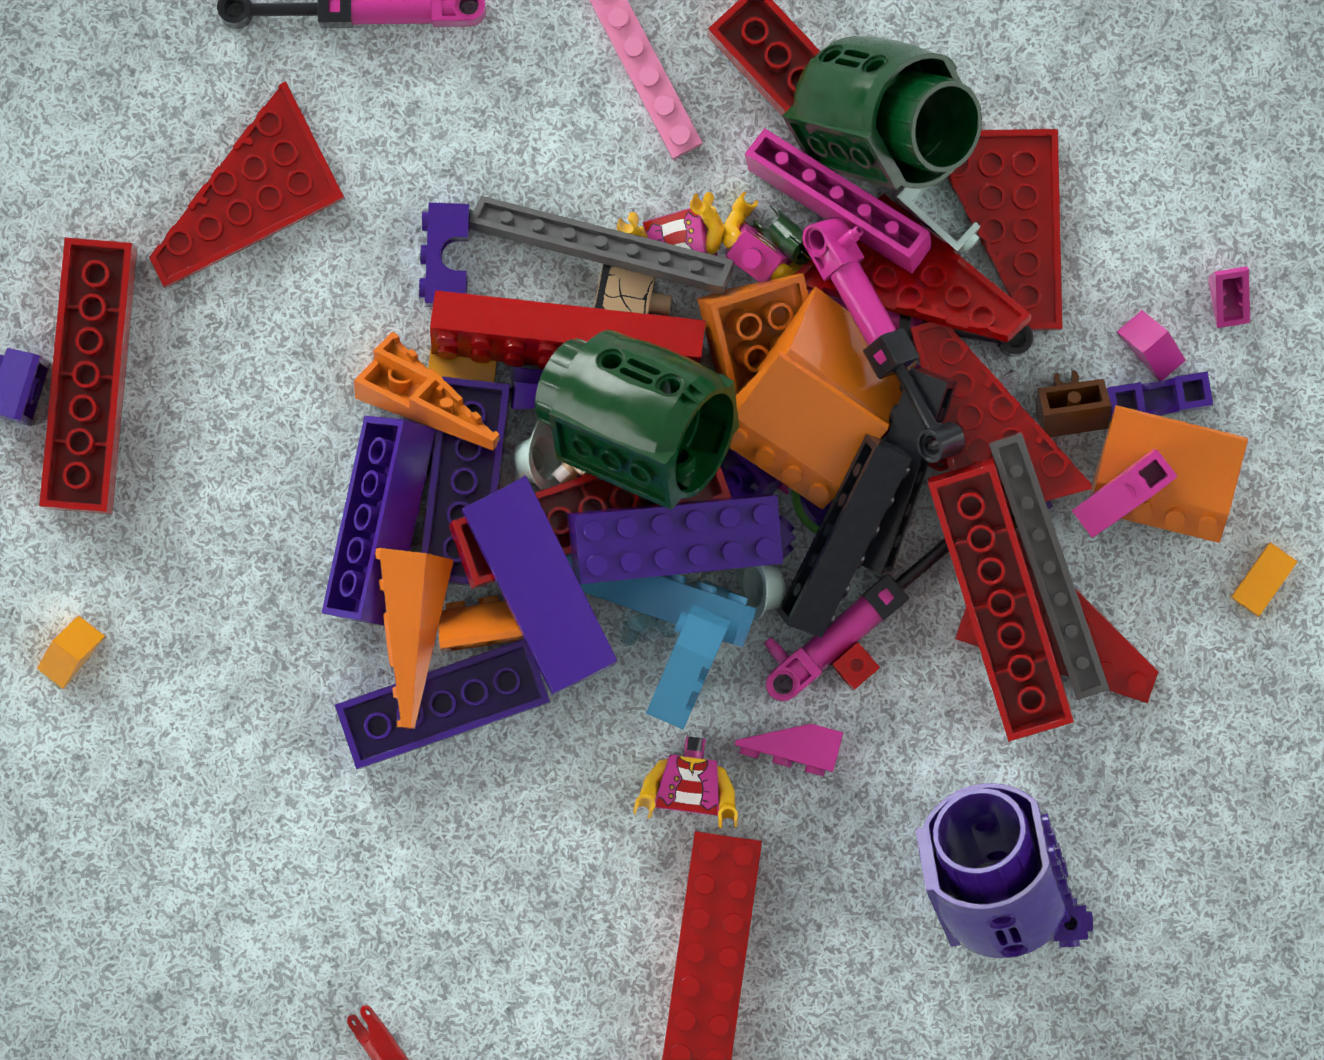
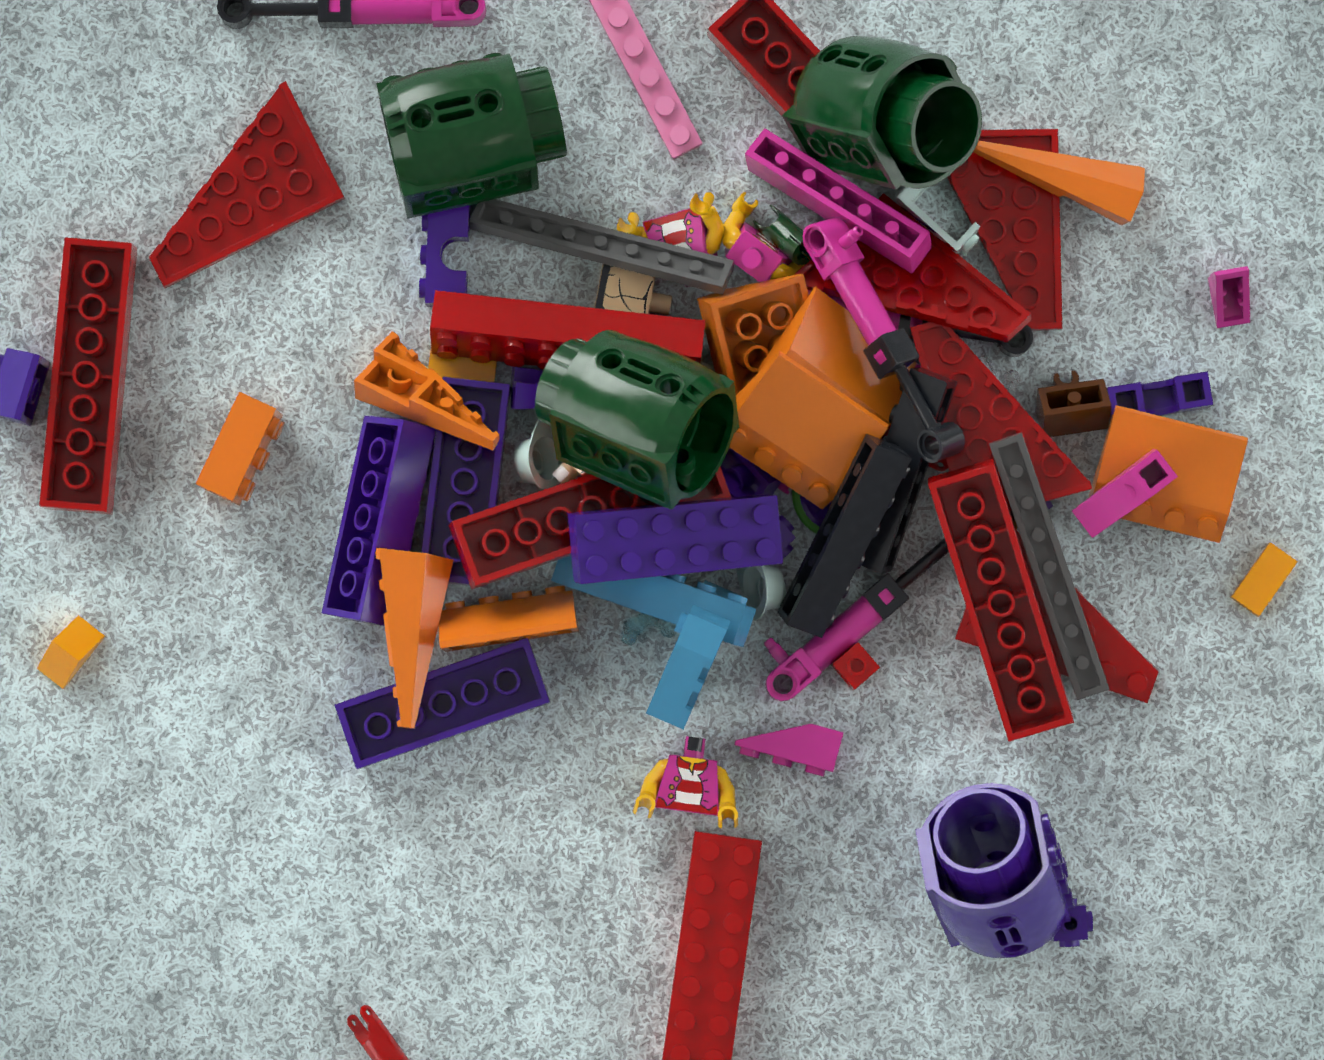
(240, 449): none -> orange brick
(469, 131): none -> dark green piece
(539, 586): dark purple arch -> none
(1097, 184): none -> orange wedge
(1152, 345): dark pink slope -> none

